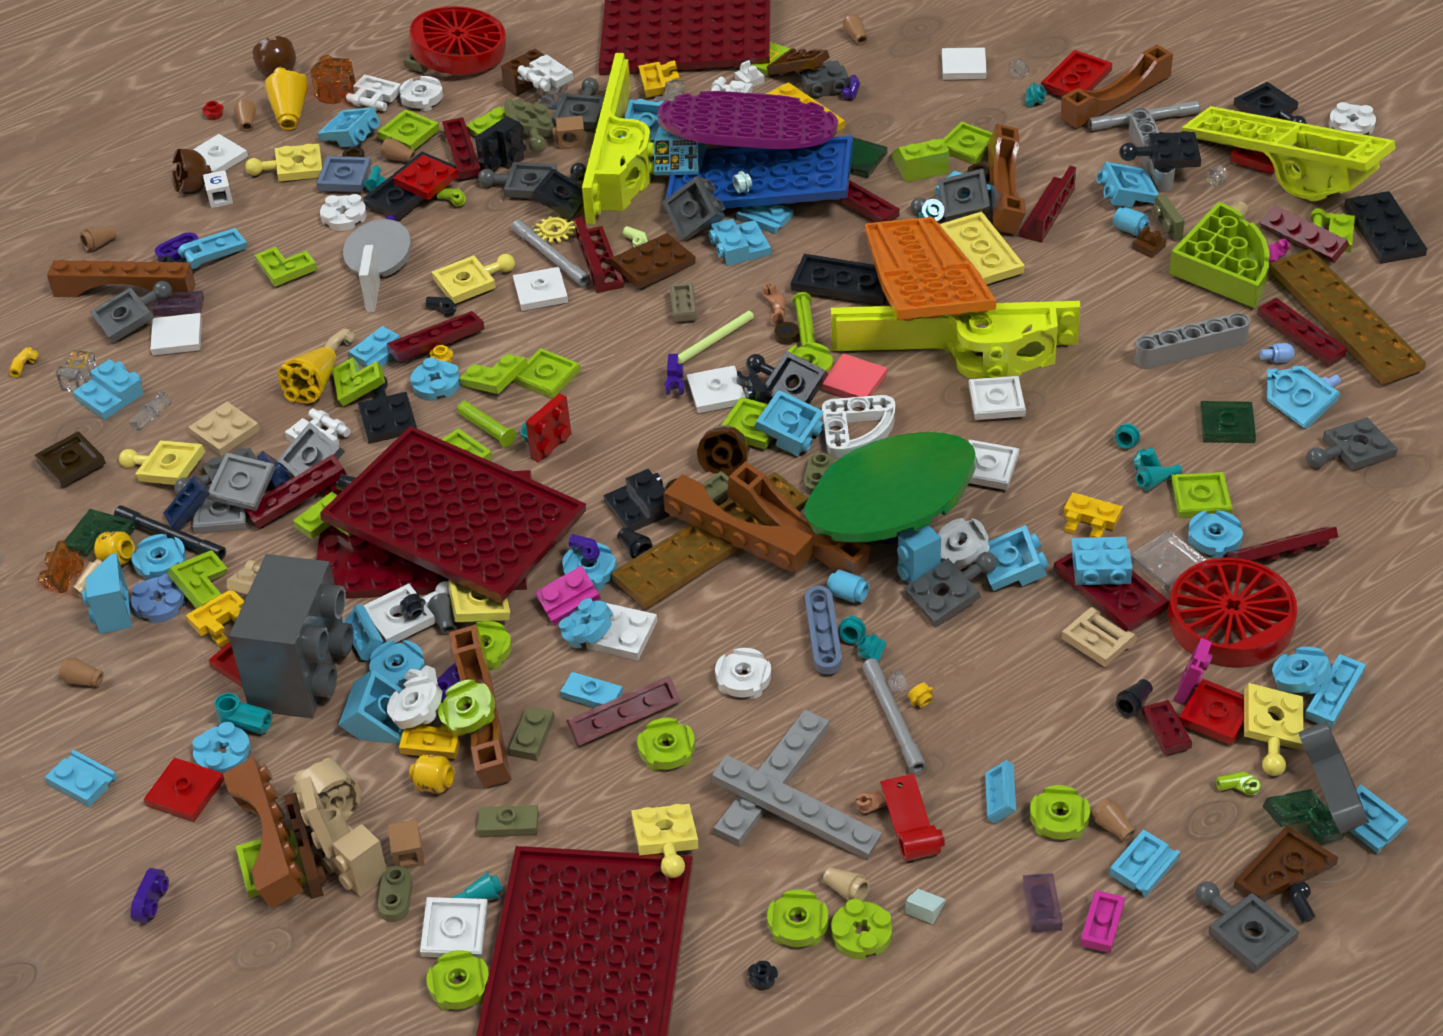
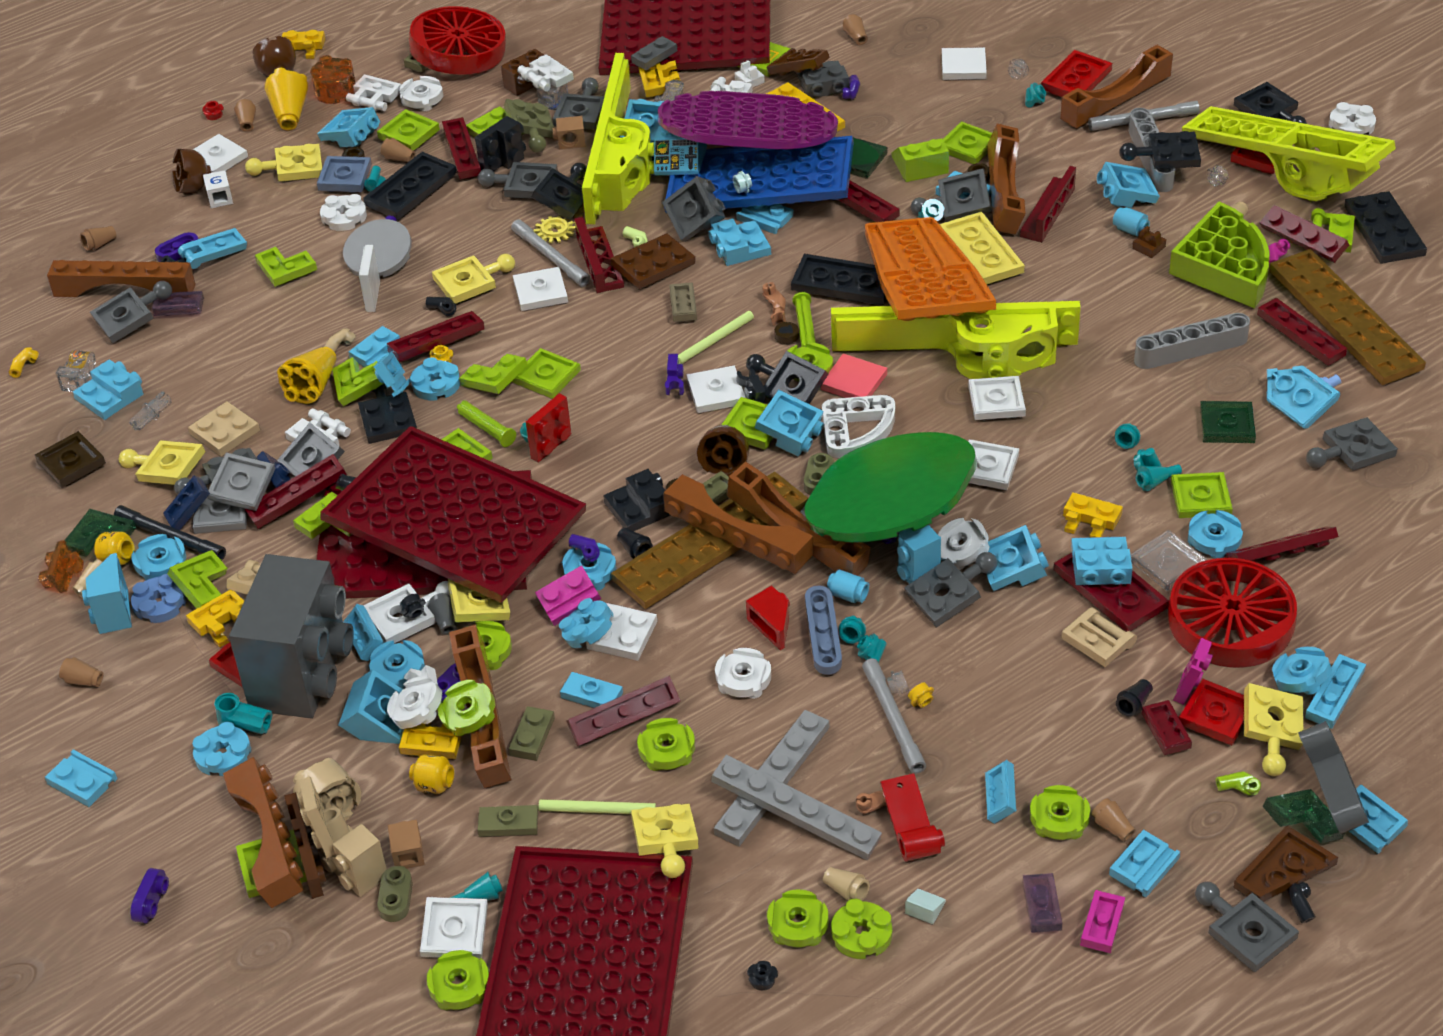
(176, 334): white tile -> none
(184, 789): red plate -> none
(306, 40): none -> yellow plate
(391, 373): none -> medium azure plate
(425, 177): red plate -> none
(456, 196): lime arm -> none
(591, 806): none -> yellowish green bar
(654, 53): none -> dark grey plate
(770, 615): none -> red slope
(1168, 217): olive plate -> none
(1278, 353): light blue cylinder -> none

